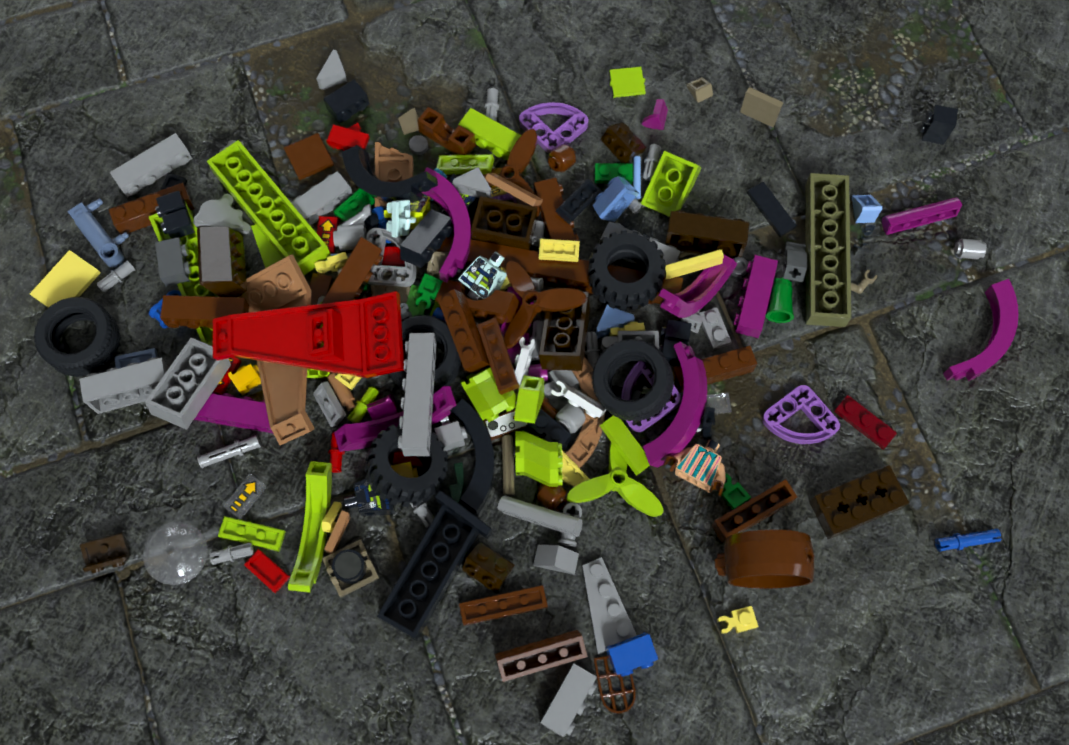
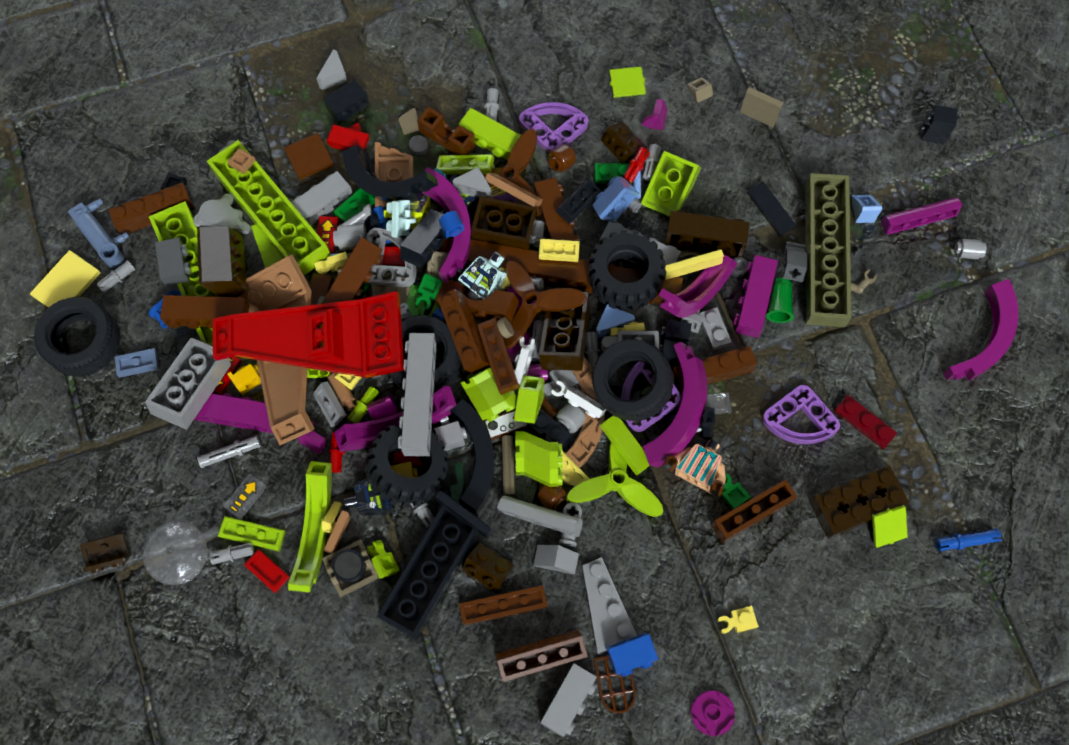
(123, 385): light grey brick -> none
(151, 165): light grey brick -> none
(174, 215): black piece -> none
(241, 161): none -> medium nougat tile
(313, 441): none -> magenta tile
(383, 562): none -> lime plate
(451, 224): none -> blue plate
(505, 328): none -> dark tan tile
(636, 164): none -> red axle
(712, 713): none -> magenta tile
(767, 559): reddish brown cylinder -> none
(889, 526): none -> lime piece

